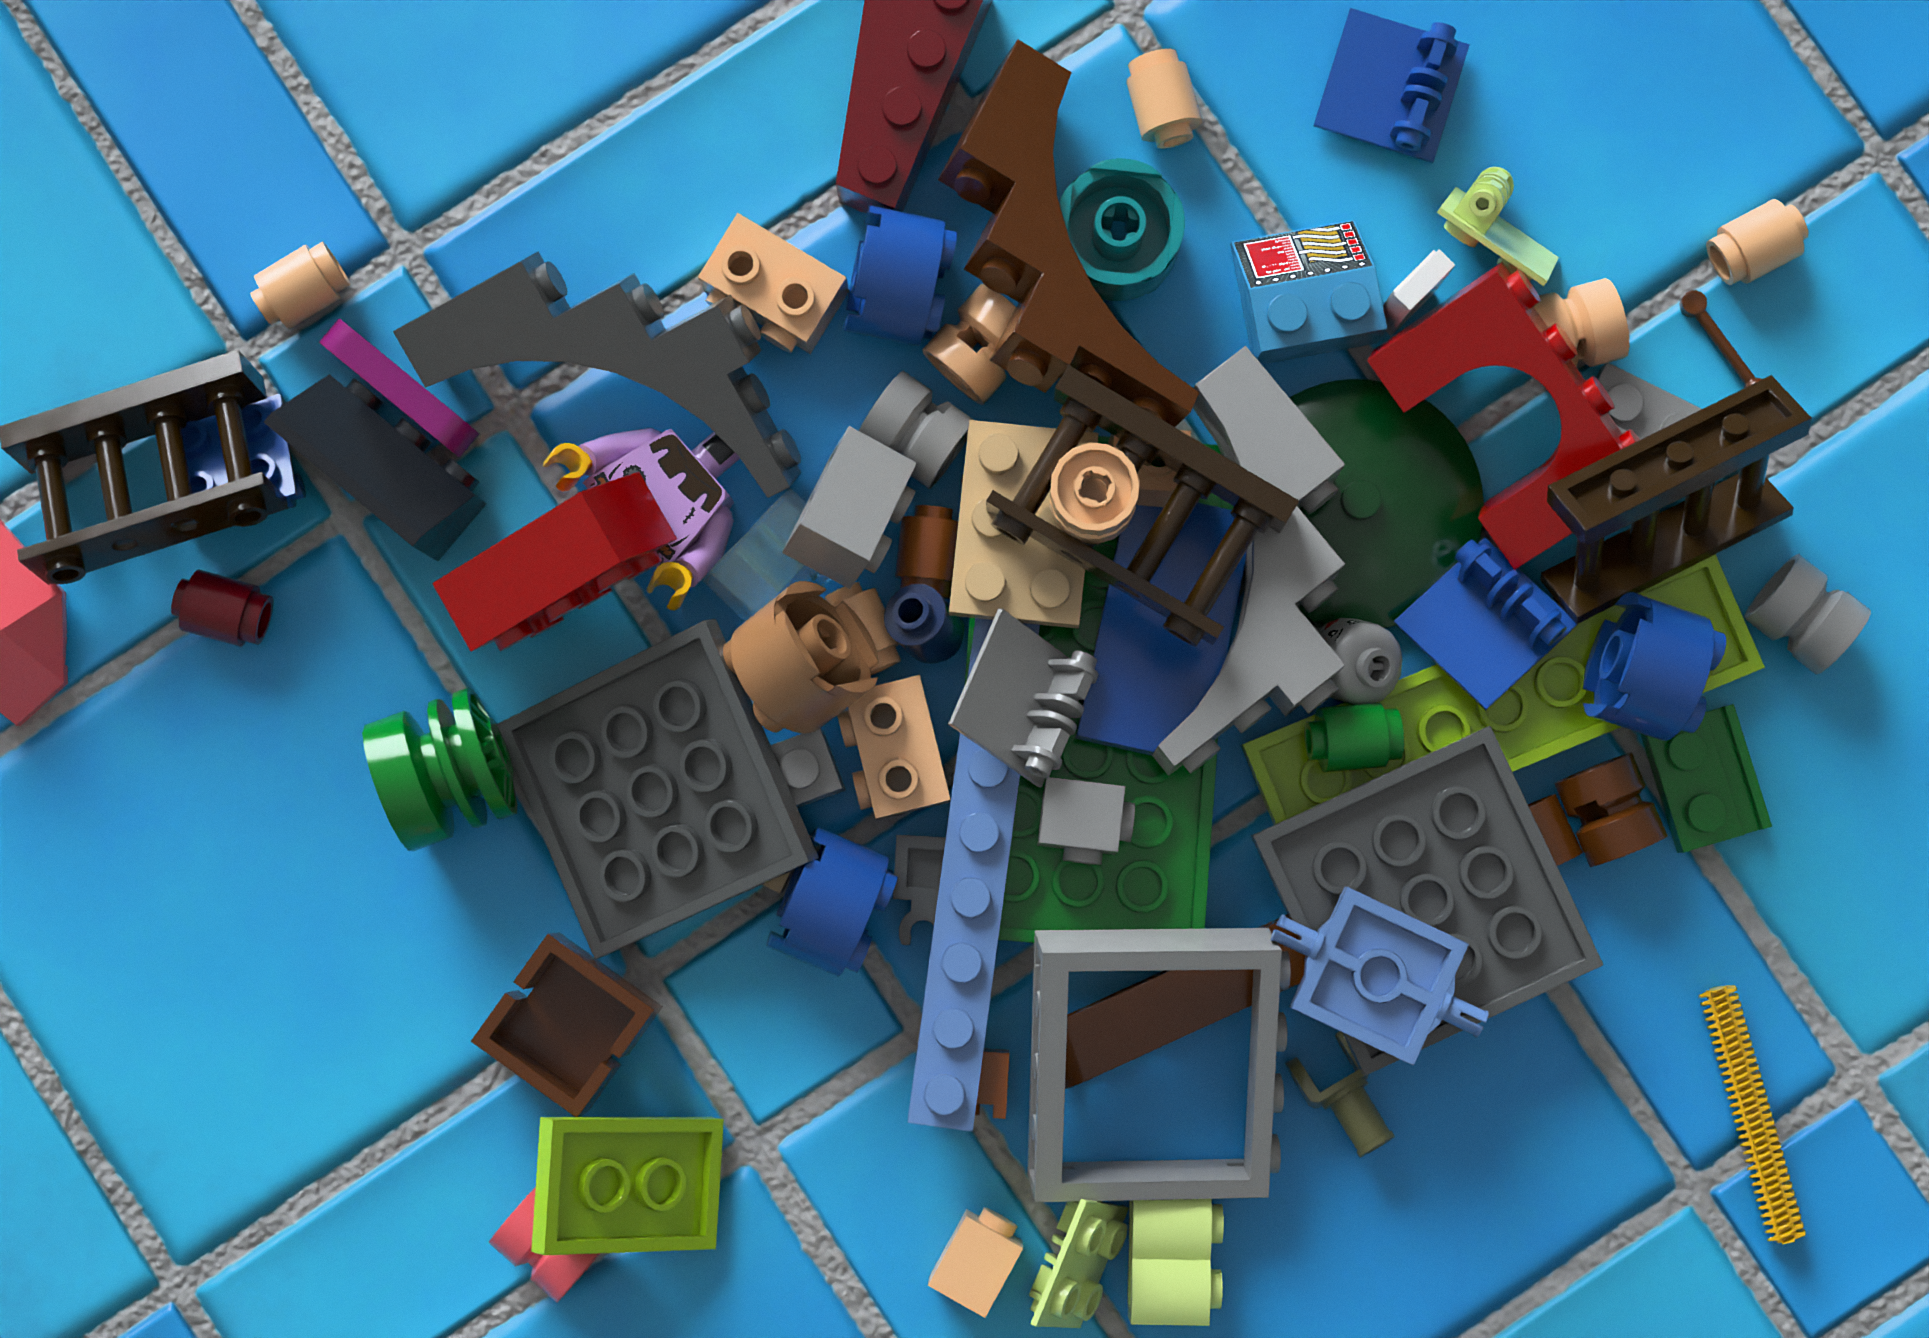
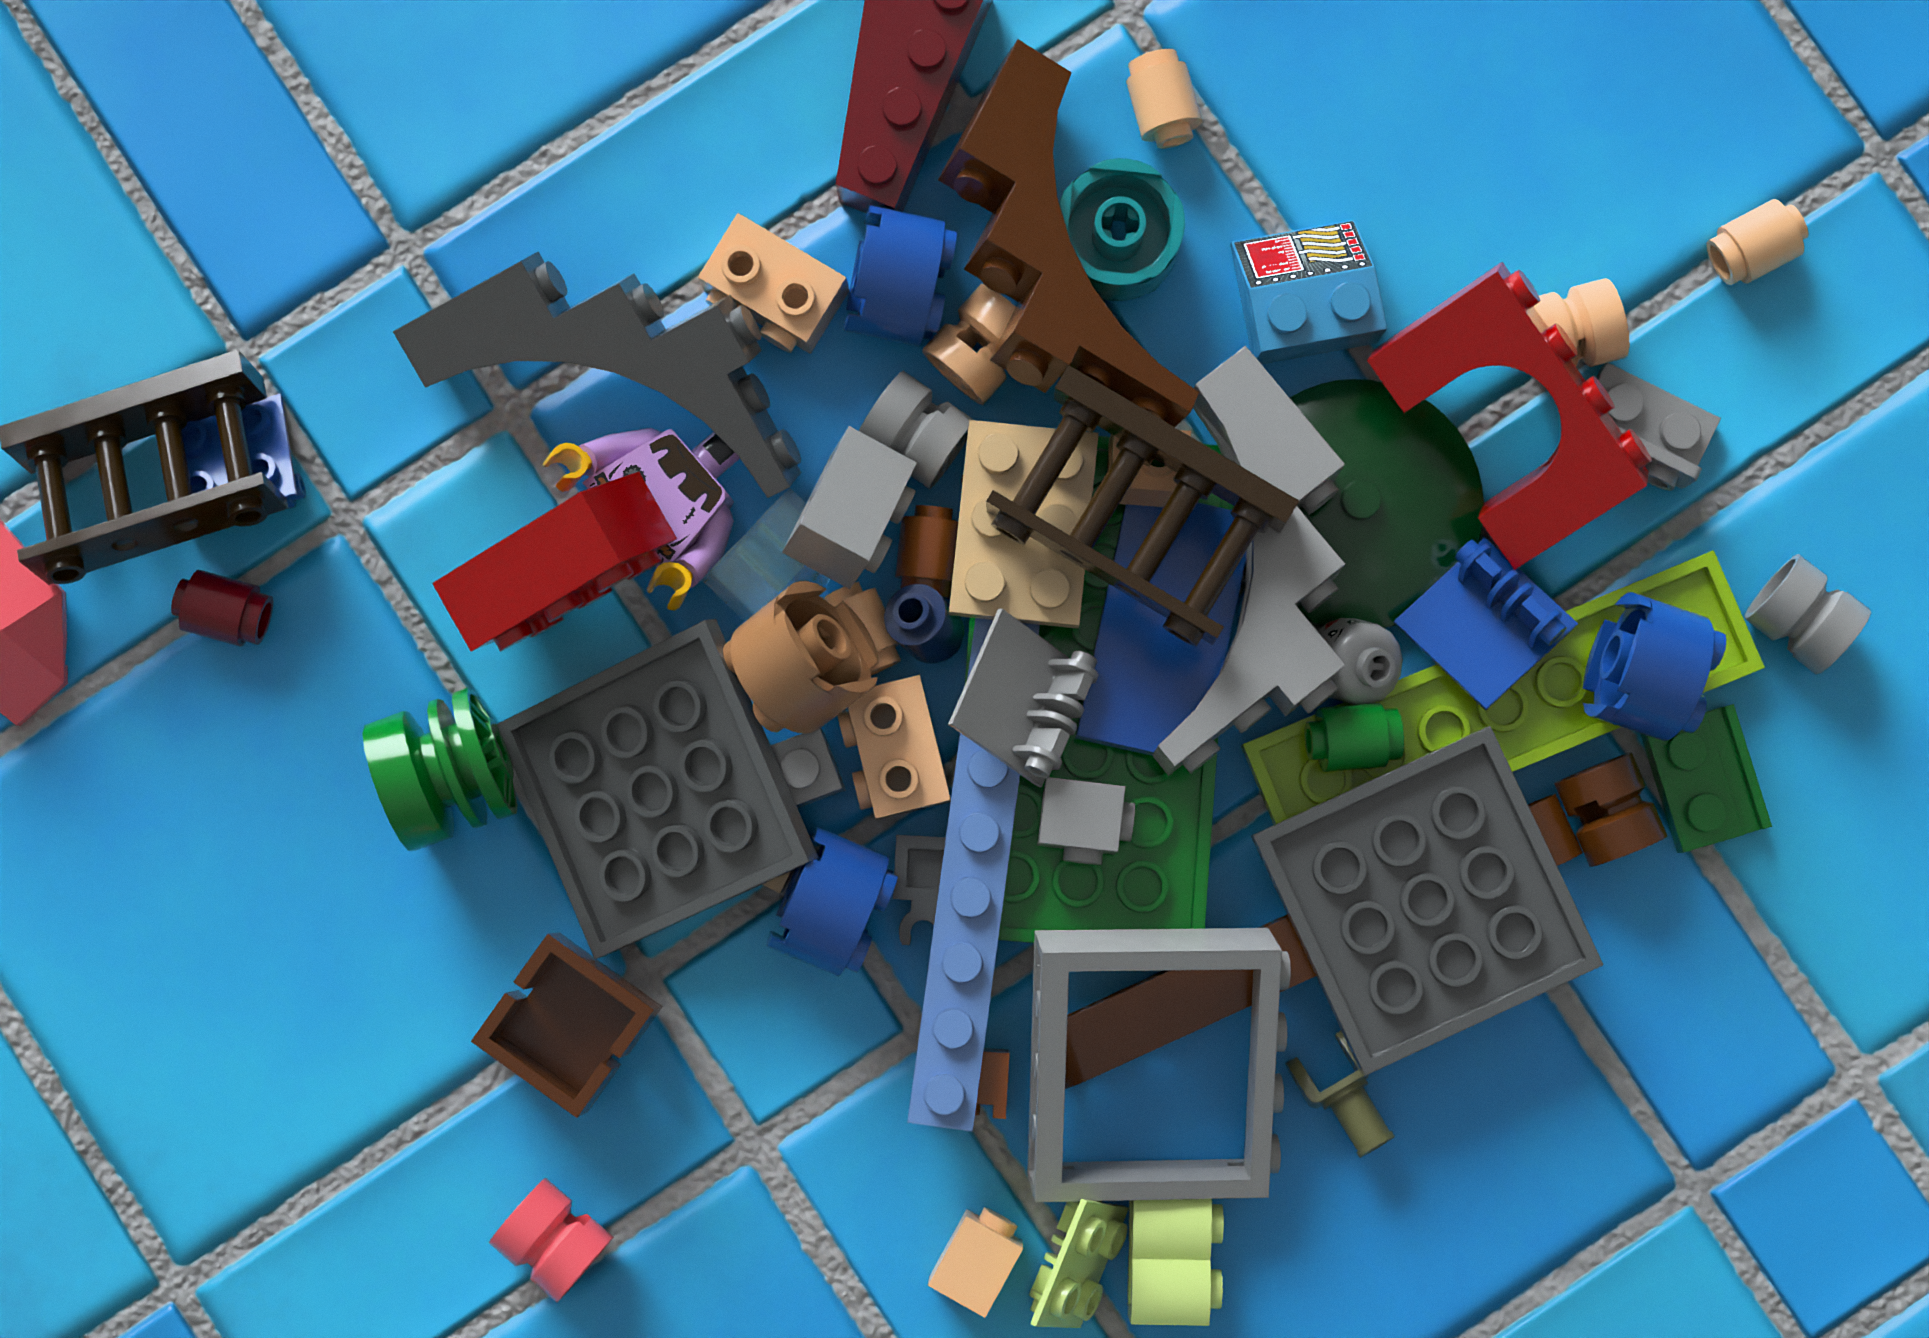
(299, 285): light nougat brick -> none
(380, 463): black slope -> none
(399, 388): magenta beam -> none
(627, 1184): lime plate -> none
(1094, 493): light nougat wheel -> none
(1379, 975): medium blue plate -> none
(1392, 84): blue hinge -> none
(1416, 289): white tile -> none
(1475, 219): yellowish green hinge -> none
(1659, 471): dark brown fence -> none
(1694, 305): reddish brown hinge -> none
(1754, 1114): yellow axle -> none

